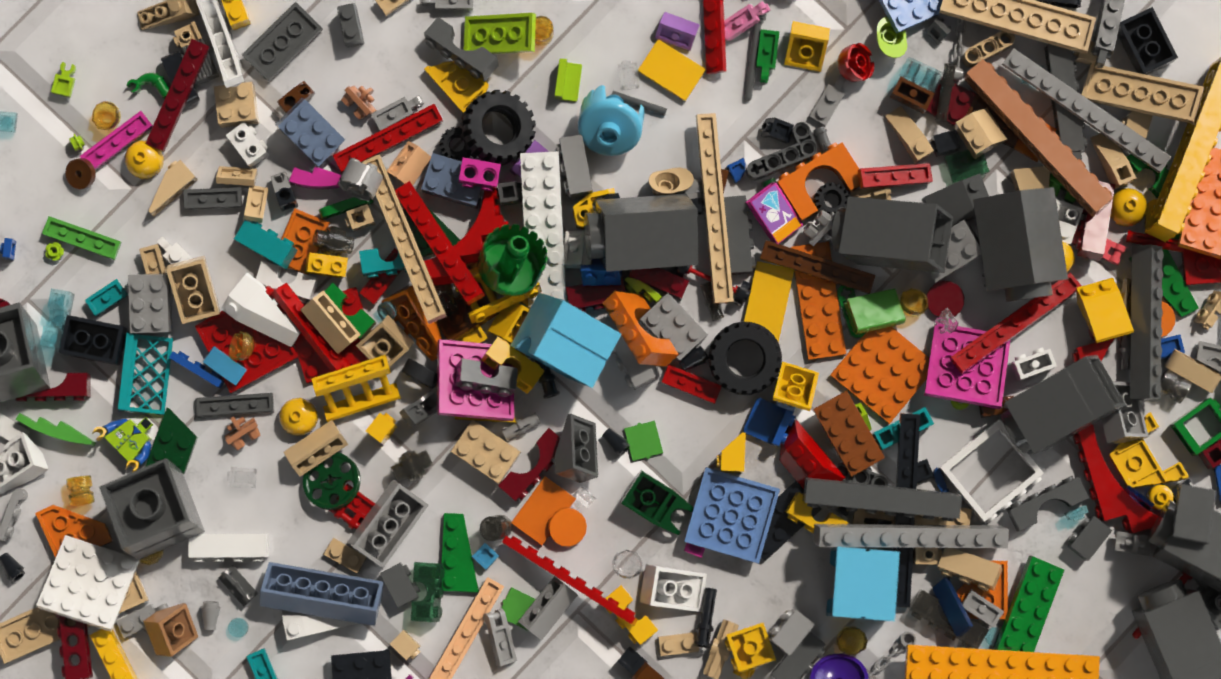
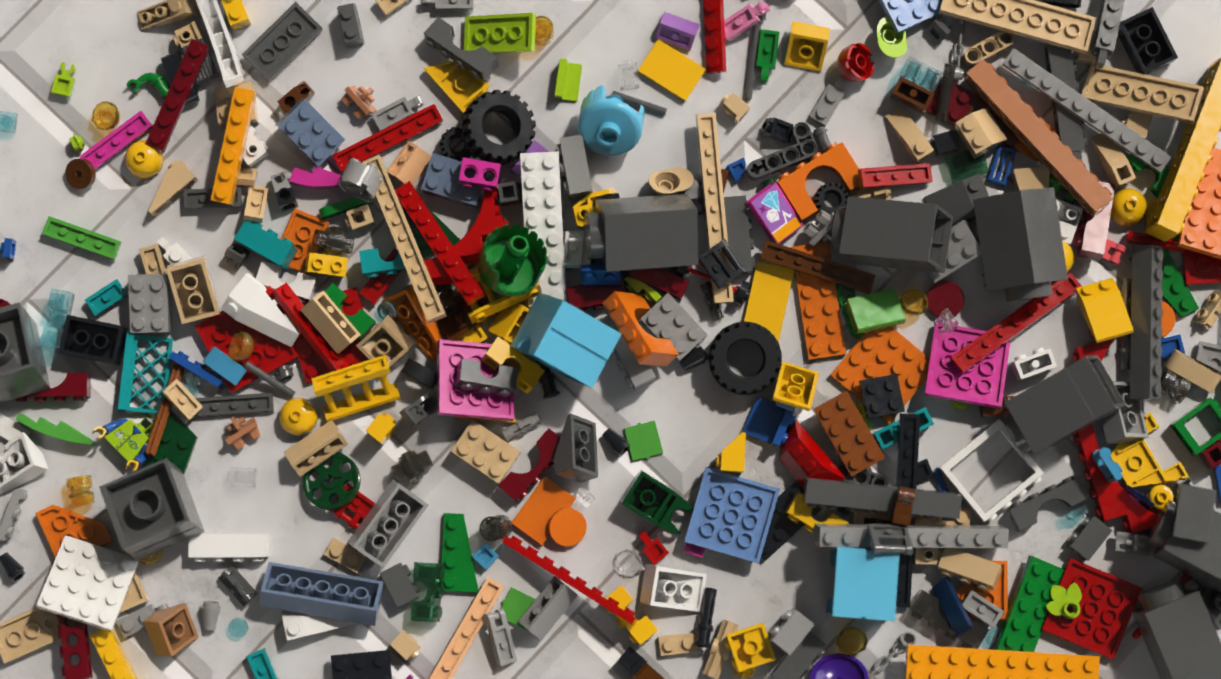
(49, 251): lime plate -> none
(162, 415): none -> dark orange axle
(182, 399): none -> tan plate
(193, 382): none -> clear light blue plate
(233, 145): none -> light orange brick
(236, 253): none -> dark grey tile
(269, 379): none -> dark grey bar
(284, 373): none -> dark grey plate
(654, 549): none -> red plate
(691, 384): red plate -> none
(716, 266): none -> black plate
(734, 107): none -> tan brick
(881, 396): none -> black plate
(890, 535): none -> dark grey plate
(902, 506): none -> reddish brown leg
(990, 177): none -> blue tile
(1063, 598): none -> lime plate
(1104, 609): none -> red plate
(1111, 470): none -> dark azure plate

